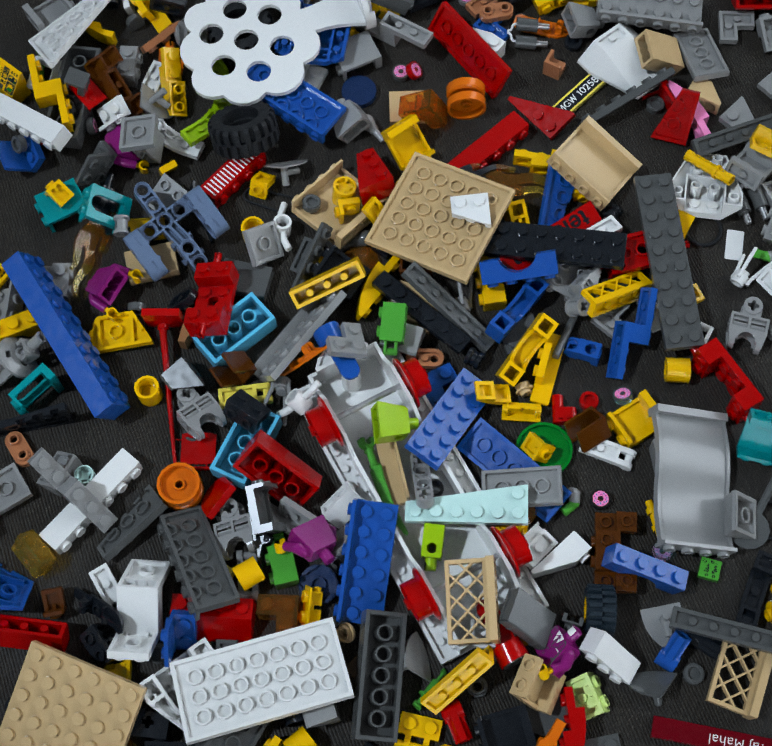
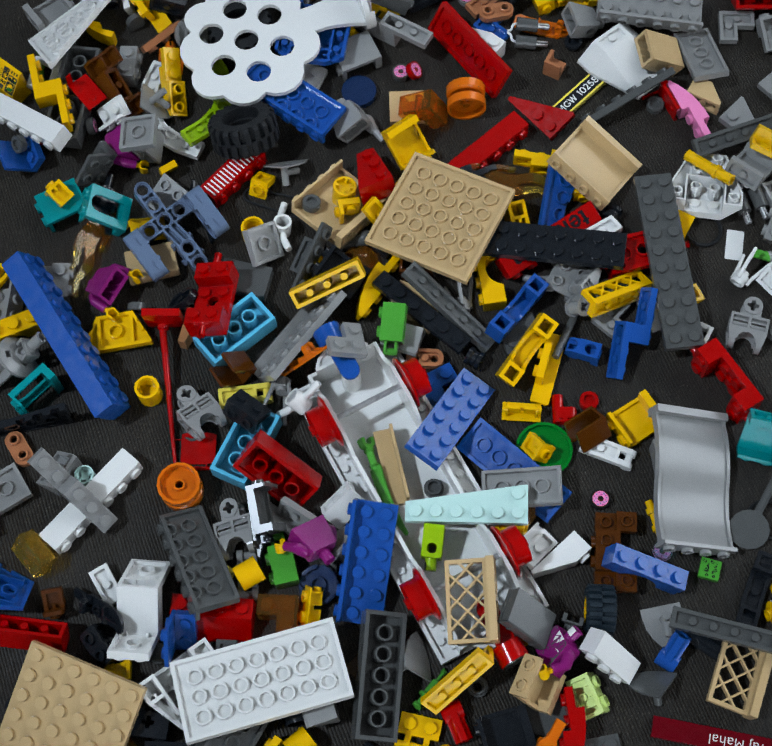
(77, 79): dark grey panel -> none
(121, 225): light grey bush -> none
(132, 524): dark grey wing -> none
(182, 375): slope -> none
(217, 496): red tile -> none
(346, 632): tan plate -> none
(391, 422): lime torso -> none
(419, 479): light grey beam -> none
(472, 208): white wing -> none
(492, 393): yellow slope -> none
(495, 272): blue arch -> none
(523, 389): tan plate -> none
(574, 501): arm -> none
(622, 395): tile -> none
(677, 370): yellow piece -> none
(678, 119): red wing -> none
(693, 674): dark grey tile -> none
(740, 516): light grey slope -> none

